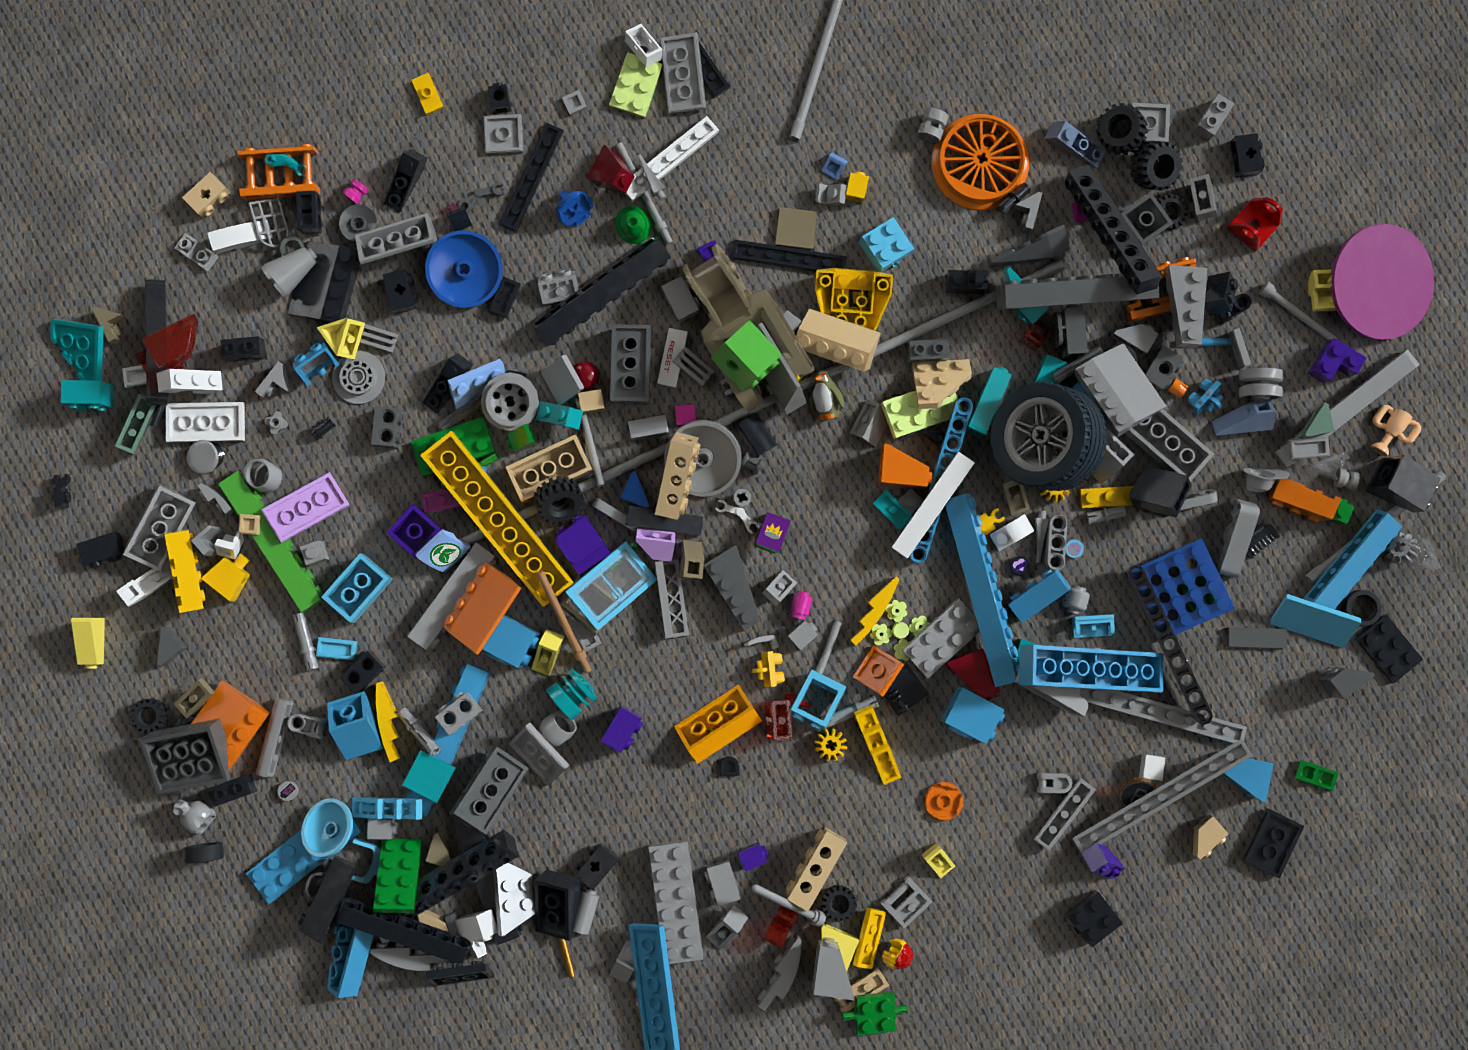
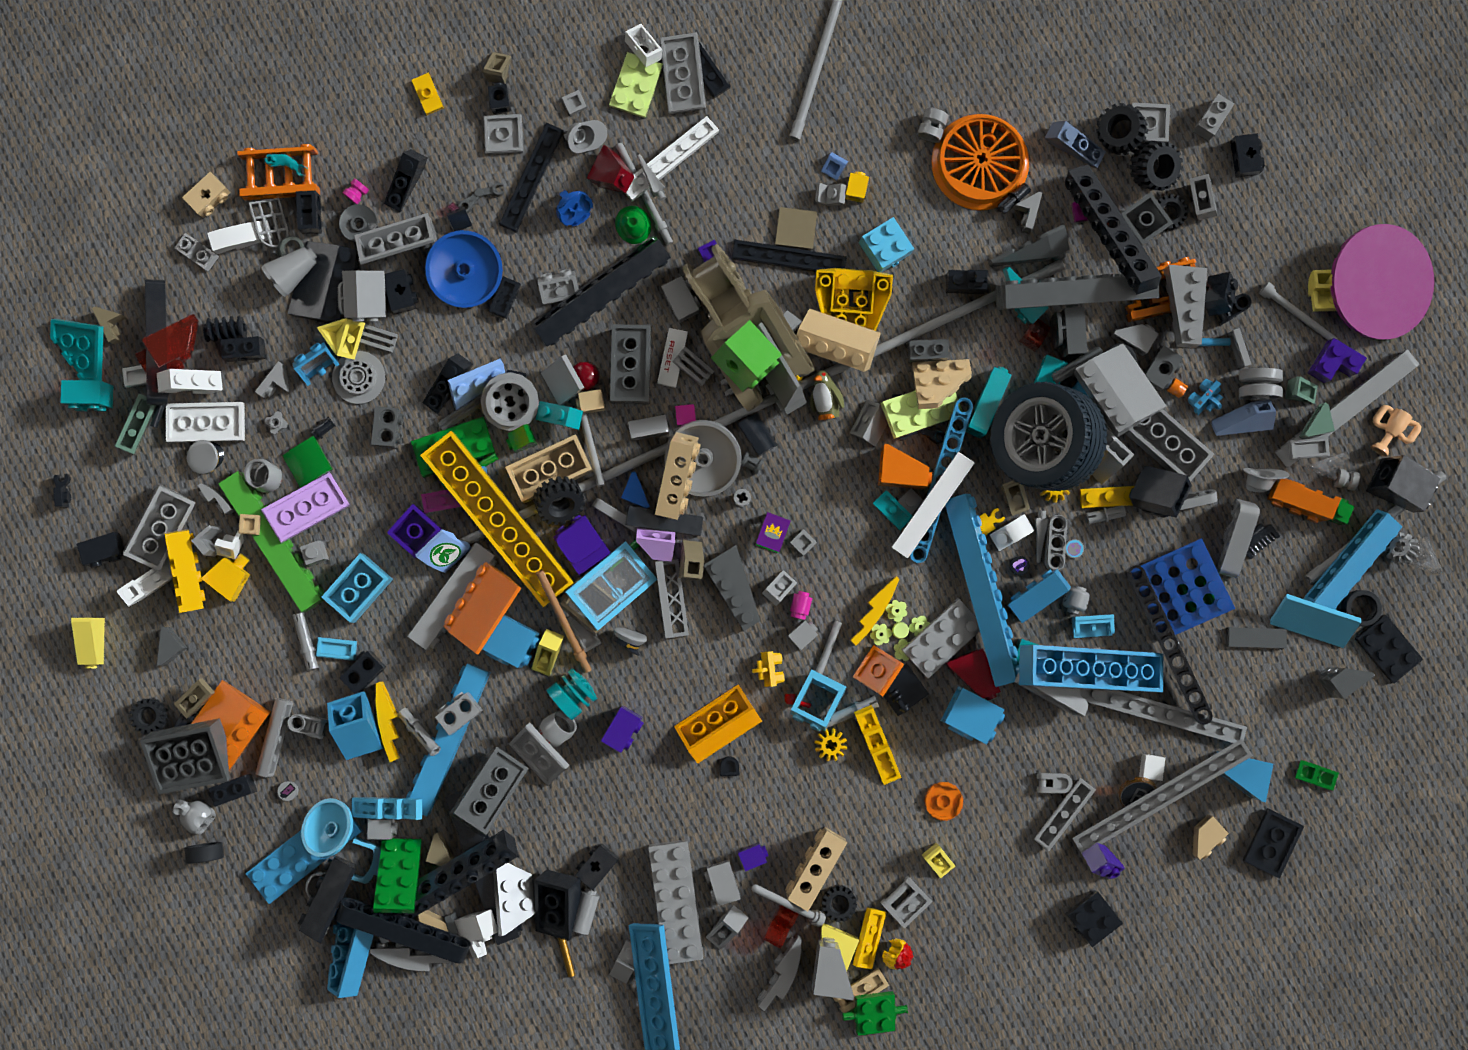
(224, 329): none -> black piece
(307, 462): none -> green slope
(362, 295): none -> light grey brick
(429, 776): teal tile -> none
(459, 973): black plate -> none
(497, 68): none -> dark tan slope
(586, 136): none -> light grey piece
(629, 639): none -> light grey piece
(740, 512): white piece -> none
(771, 638): light grey piece -> none
(778, 719): clear red brick -> none
(803, 542): none -> light grey tile
(1266, 217): red hose -> none
(1301, 390): none -> sand green slope

